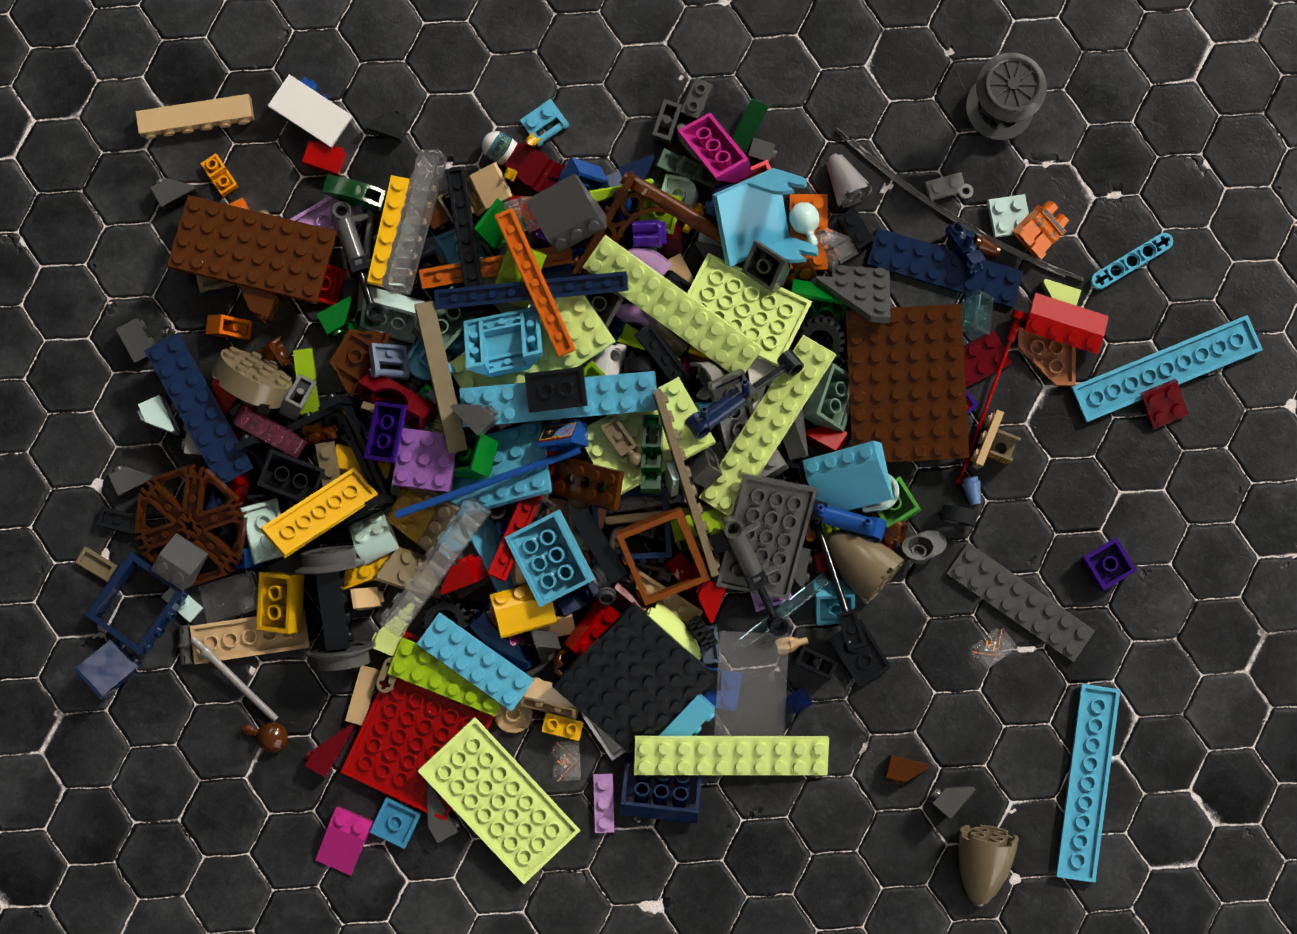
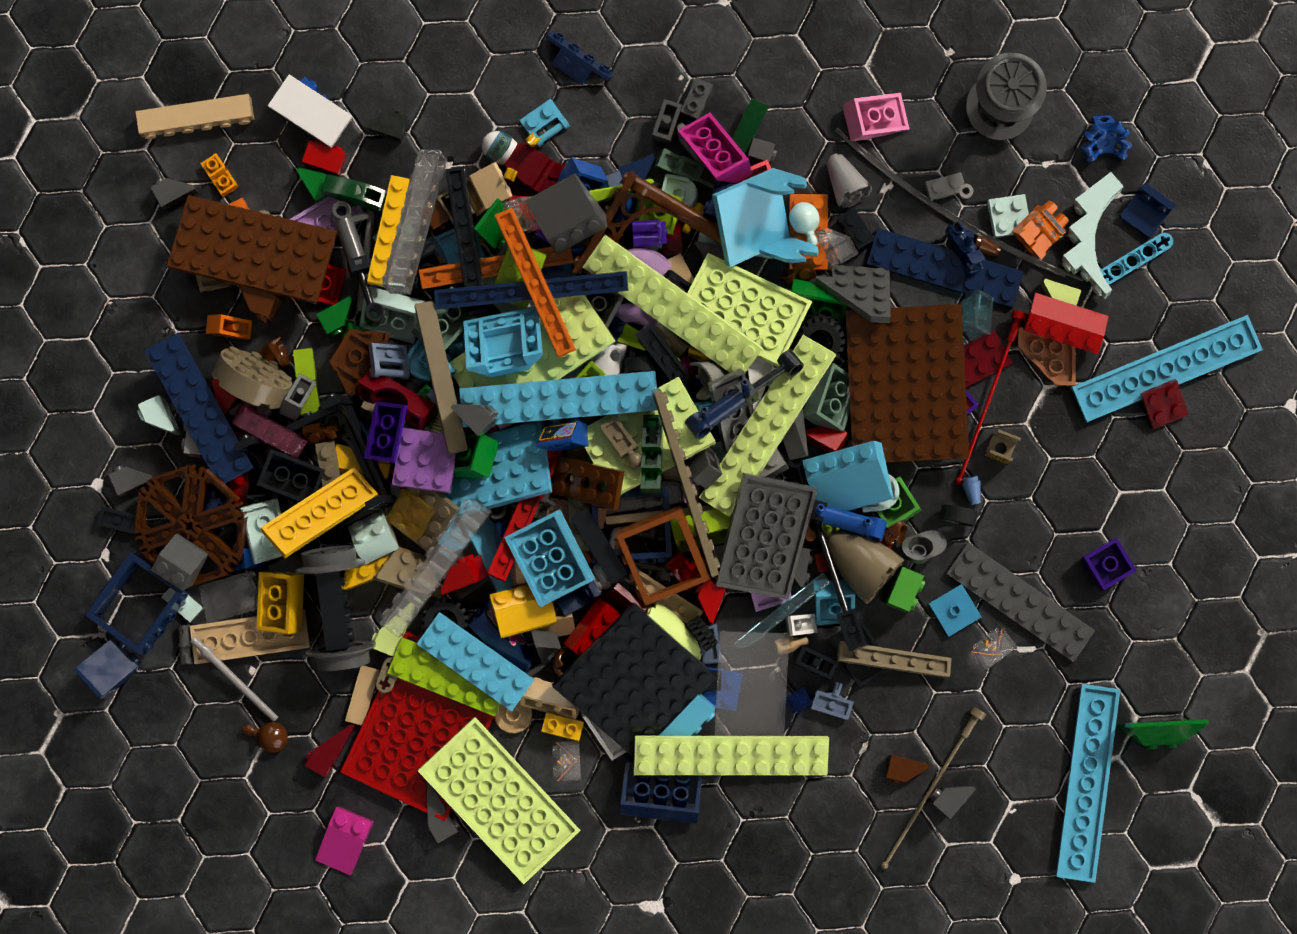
(96, 564): dark tan tile -> none
(135, 338): dark grey brick -> none
(314, 182): none -> green slope
(366, 598): tan slope -> none
(395, 822): dark azure plate -> none
(487, 482): blue piece -> none
(556, 389): black plate -> none
(576, 62): none -> dark blue bracket
(603, 803): lavender plate -> none
(606, 595): dark grey plate -> none
(672, 479): light aqua tile -> none
(719, 541): black slope -> none
(752, 570): dark grey piece -> none
(766, 266): dark grey slope -> none
(801, 624): none -> white slope
(832, 703): none -> sand blue plate
(875, 116): none -> bright pink slope
(896, 660): none -> dark tan plate
(904, 590): none -> bright green brick
(954, 610): none -> dark azure plate
(976, 715): none -> dark tan piece
(985, 860): dark tan cylinder -> none
(986, 439): tan plate -> none
(1083, 256): none -> light aqua arch
(1104, 139): none -> blue piece
(1147, 210): none -> dark blue bracket
(1163, 733): none -> green slope

